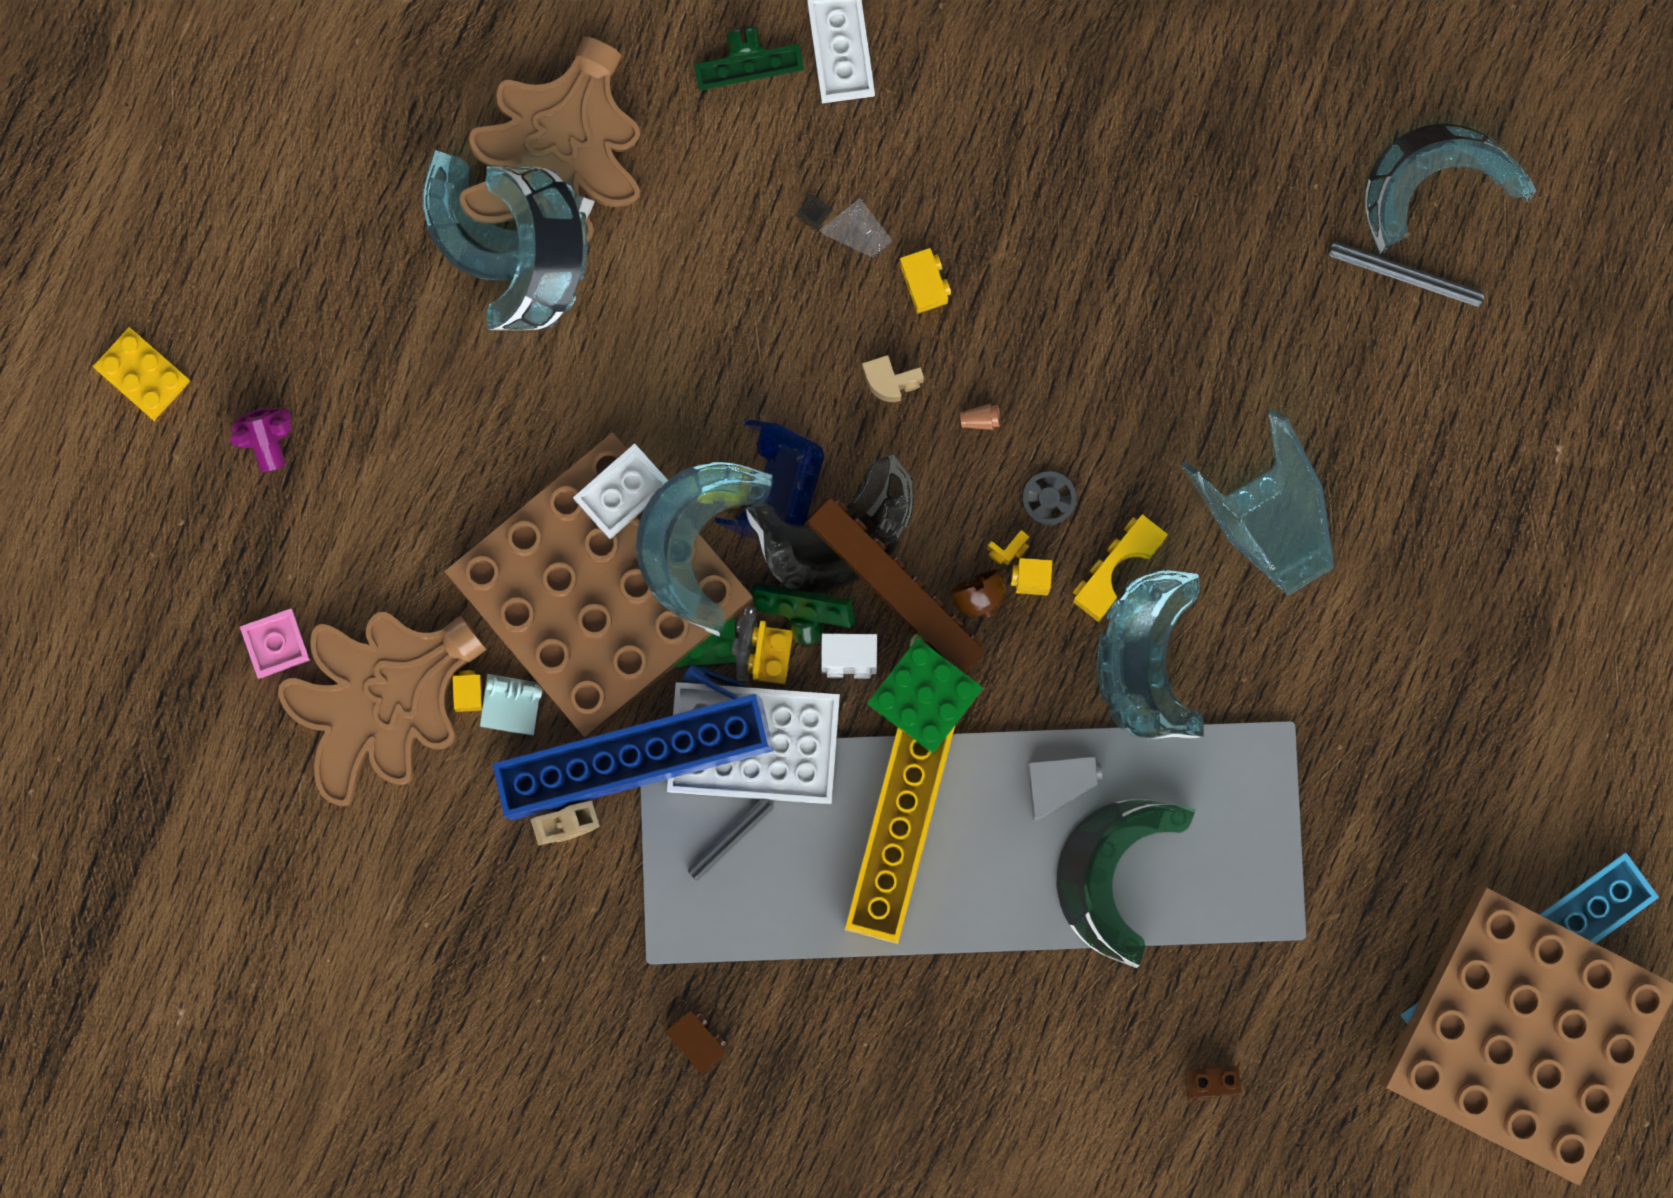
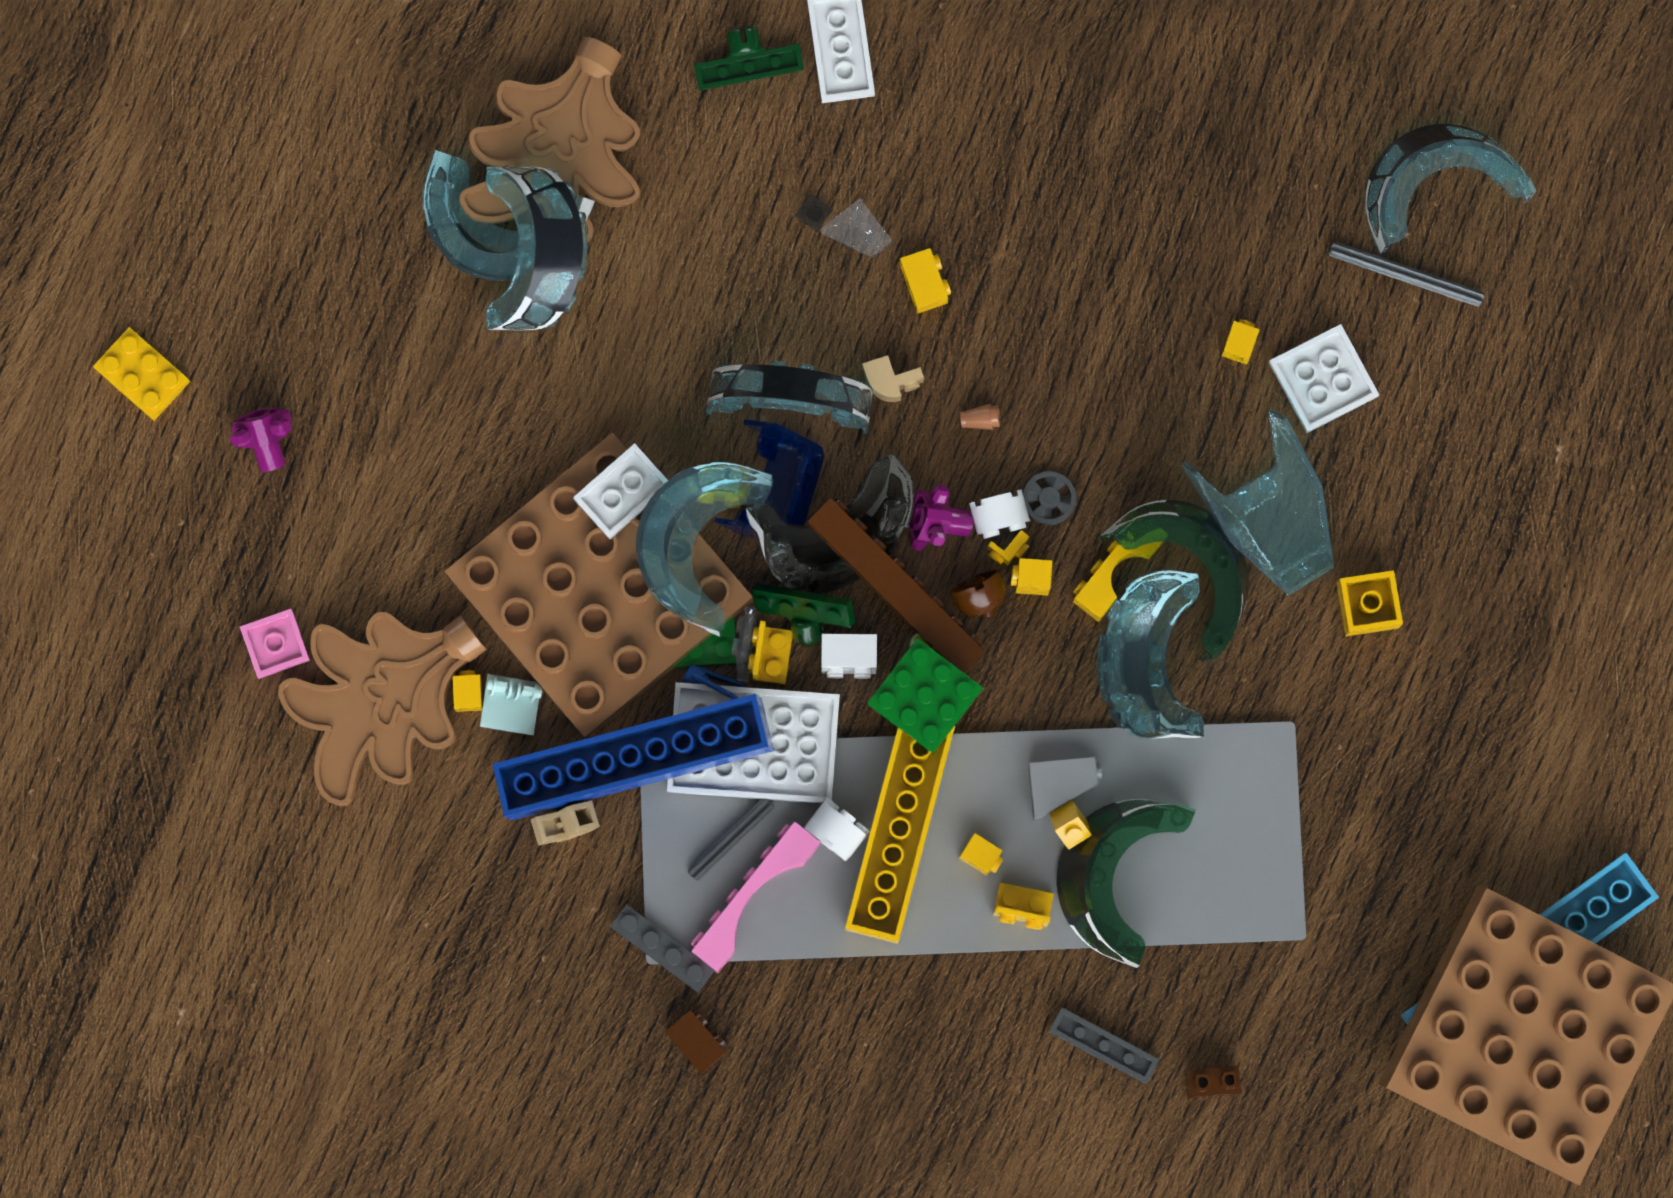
(662, 948): none -> dark grey plate
(790, 389): none -> windscreen
(790, 852): none -> bright pink arch
(836, 829): none -> white brick
(935, 518): none -> magenta piece
(982, 855): none -> yellow brick
(1000, 513): none -> white brick
(1023, 905): none -> yellow bracket
(1070, 824): none -> yellow brick
(1104, 1045): none -> dark grey plate
(1199, 533): none -> clear green windscreen
(1240, 341): none -> yellow brick
(1323, 378): none -> white plate
(1369, 603): none -> yellow brick

